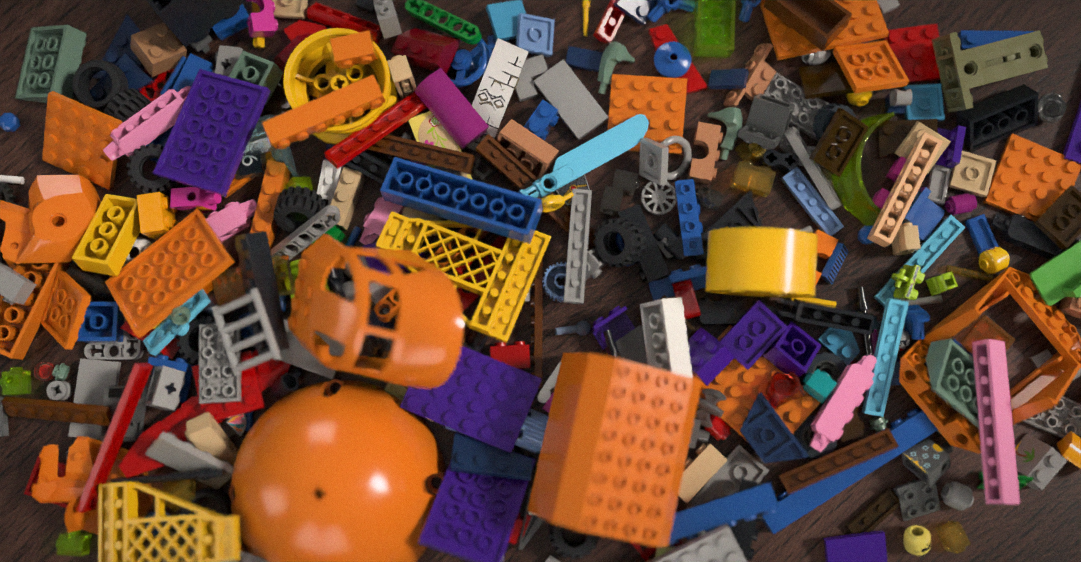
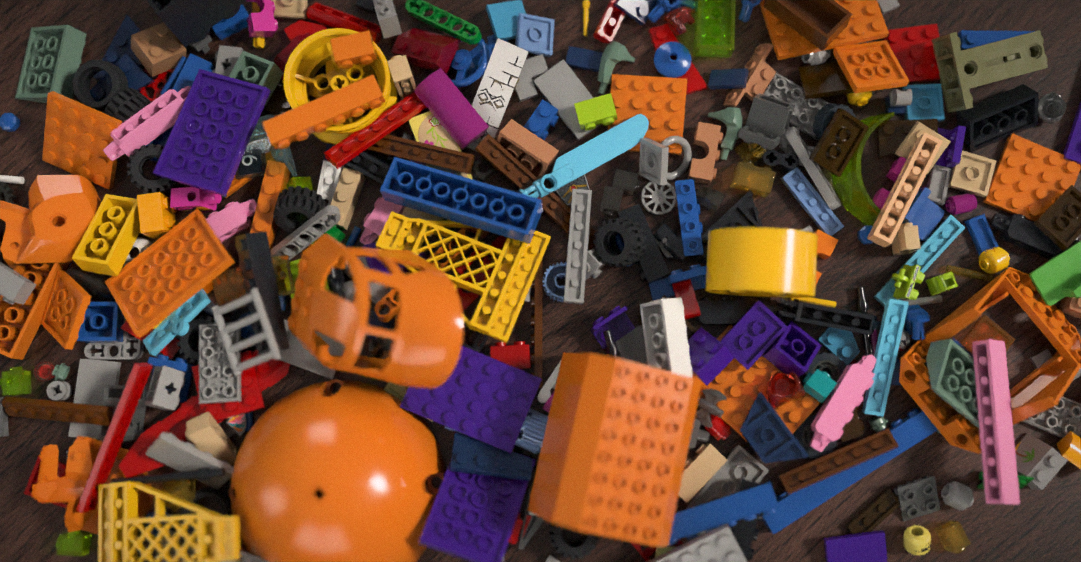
(180, 319): sand green plate -> none
(286, 384): black piece -> none
(554, 202): yellow piece -> none
(582, 328): sand blue bar -> none
(596, 112): none -> lime brick
(679, 17): none -> clear red hair
(834, 263): blue tile -> none
(928, 460): dark grey torso -> none

